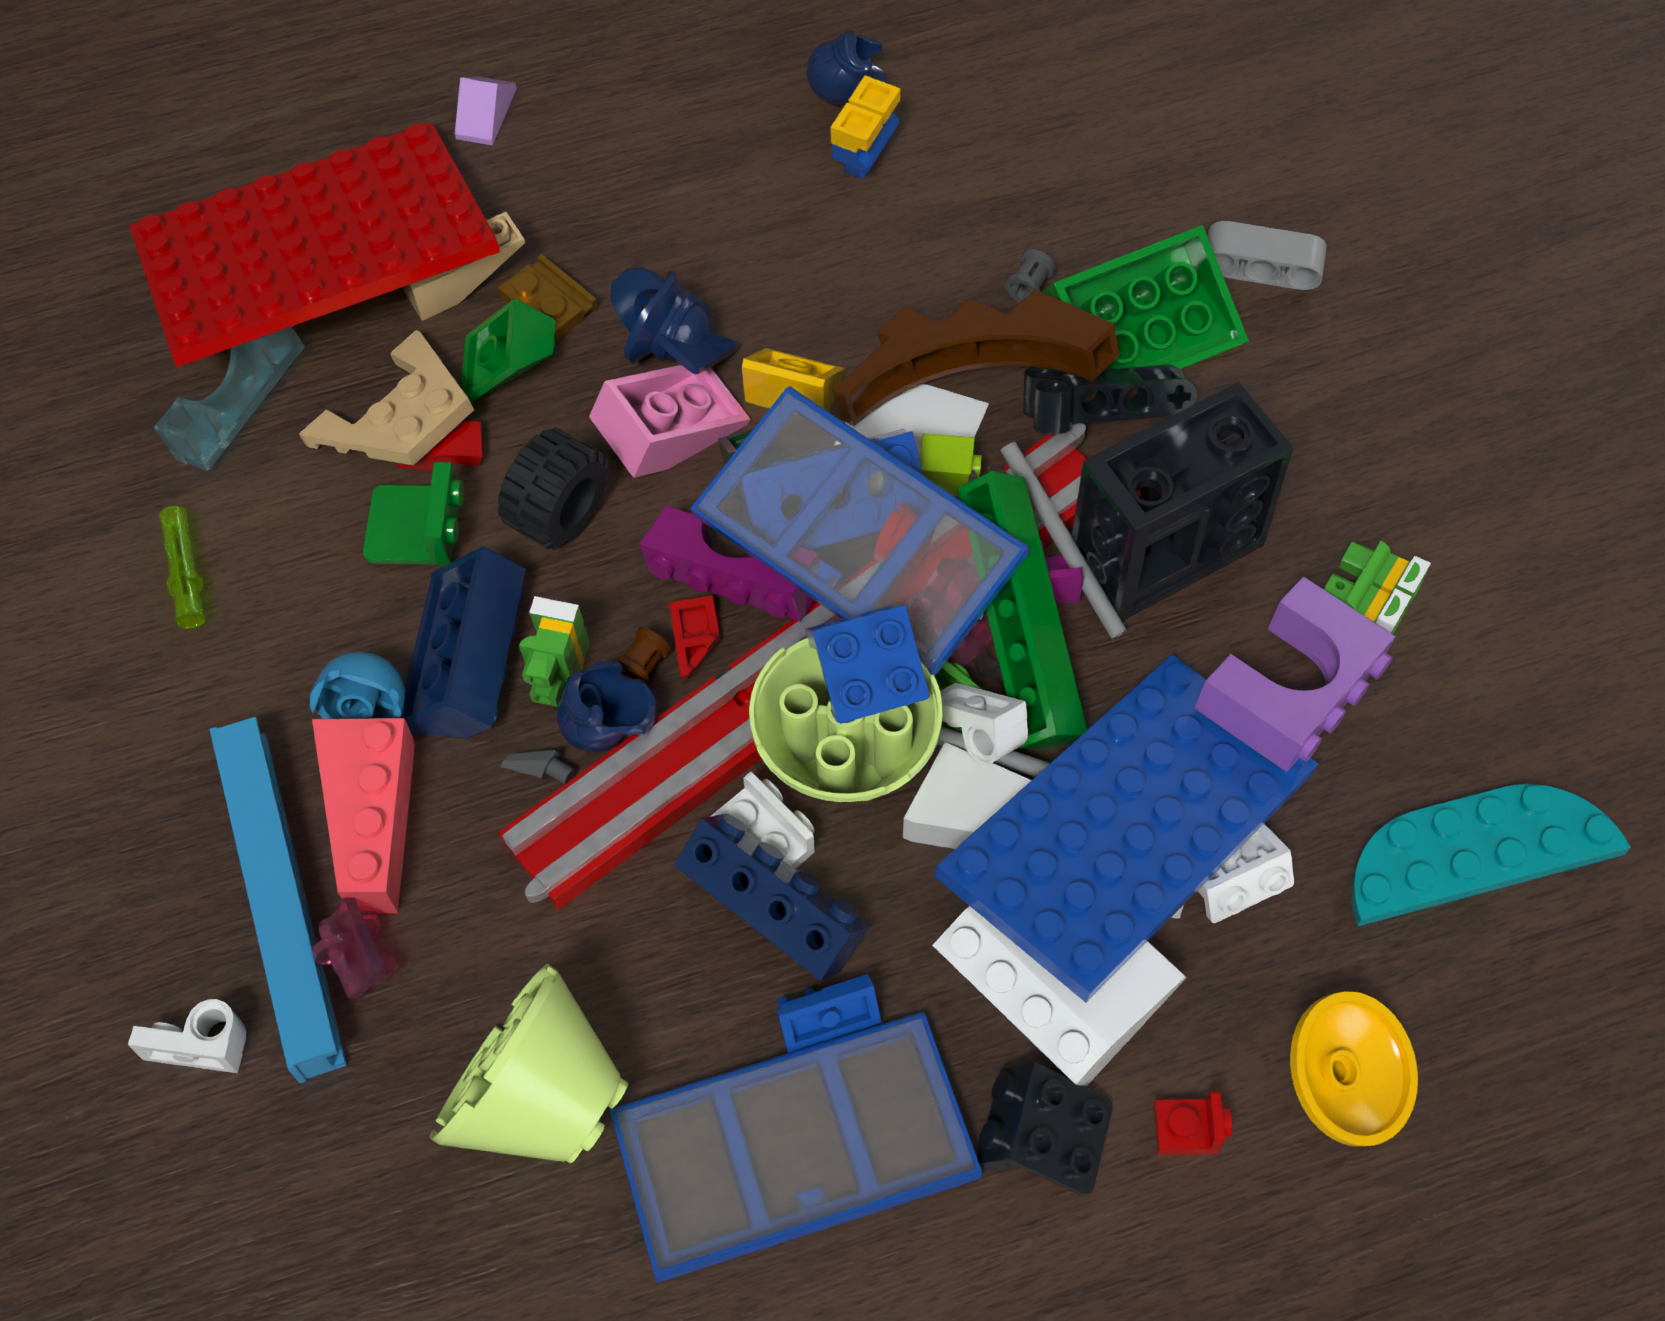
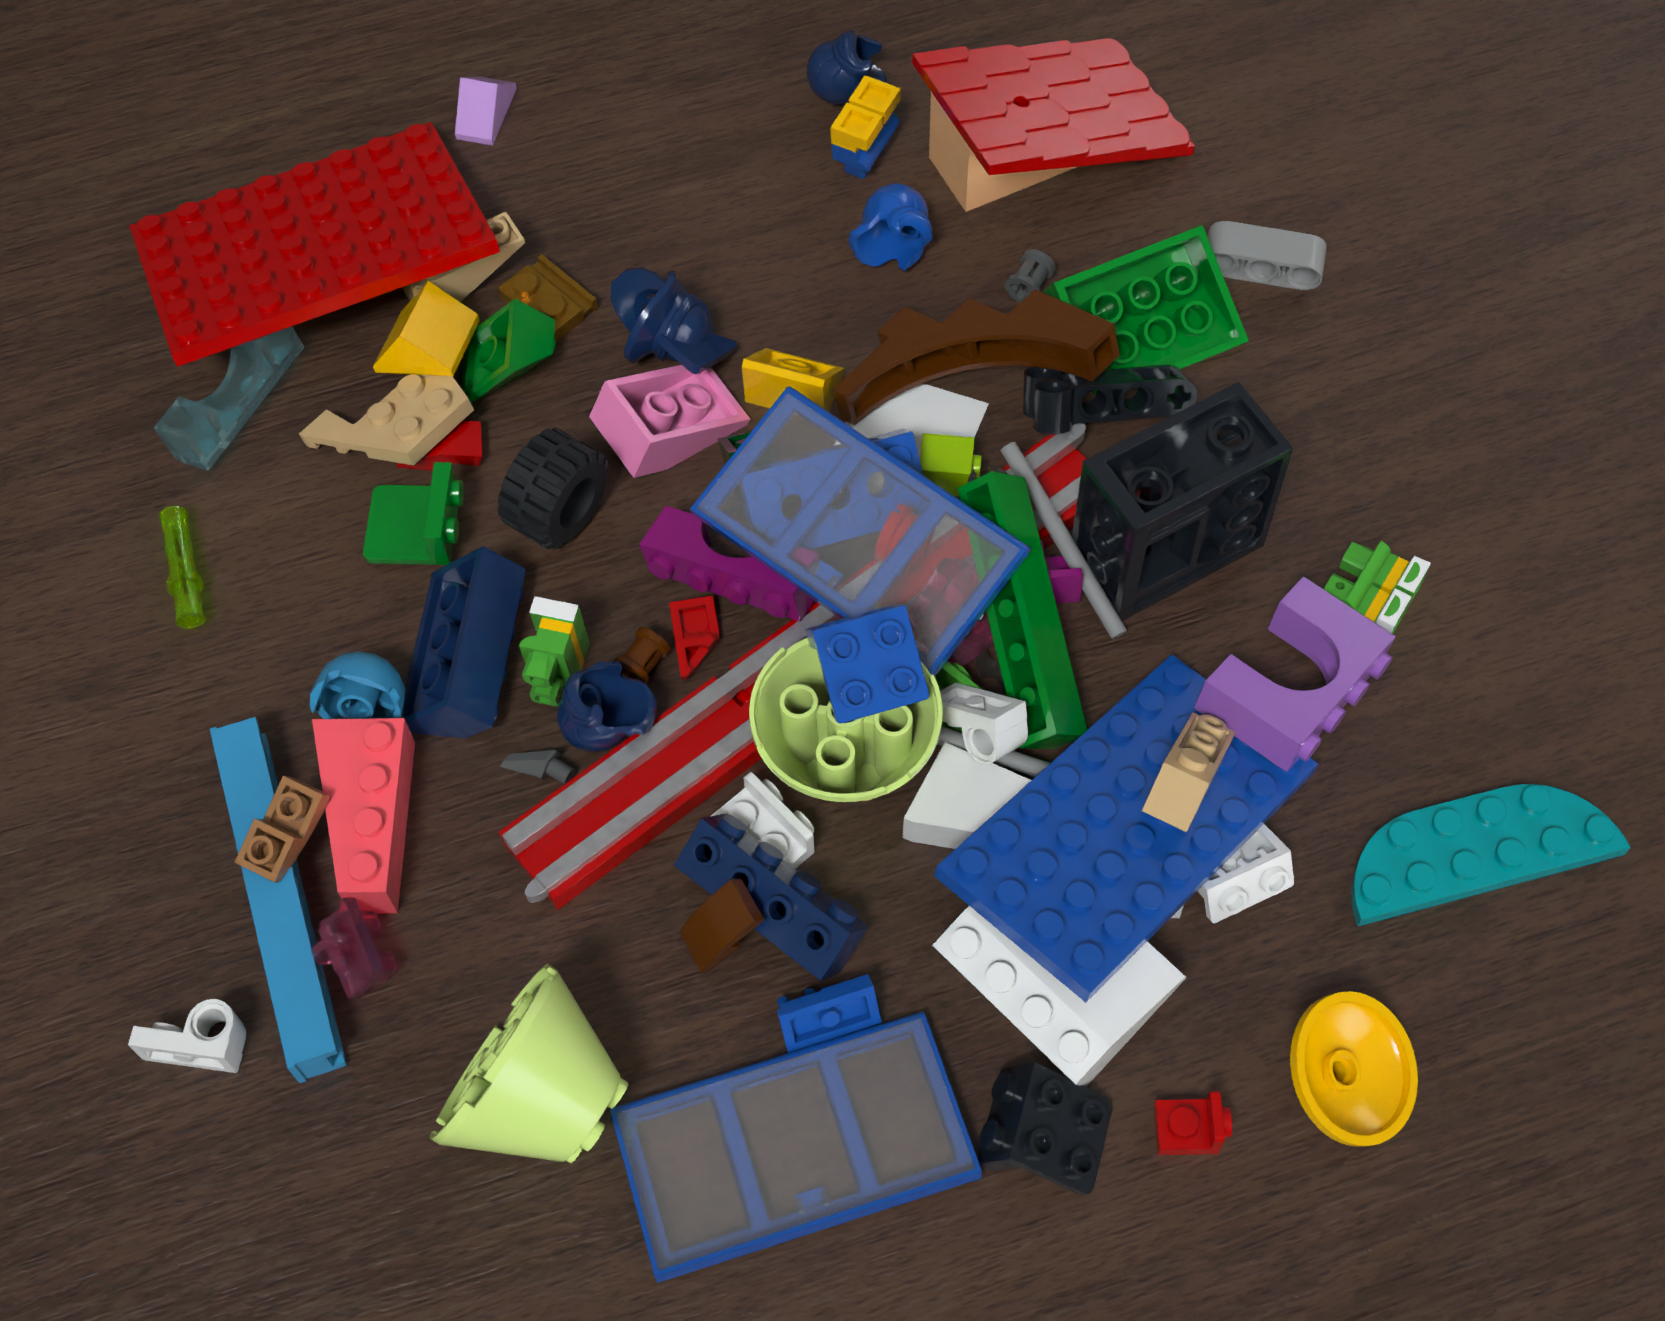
(285, 829): none -> medium nougat slope
(428, 335): none -> yellow slope
(720, 923): none -> reddish brown slope
(892, 227): none -> blue hair
(1037, 111): none -> piece
(1189, 771): none -> tan slope

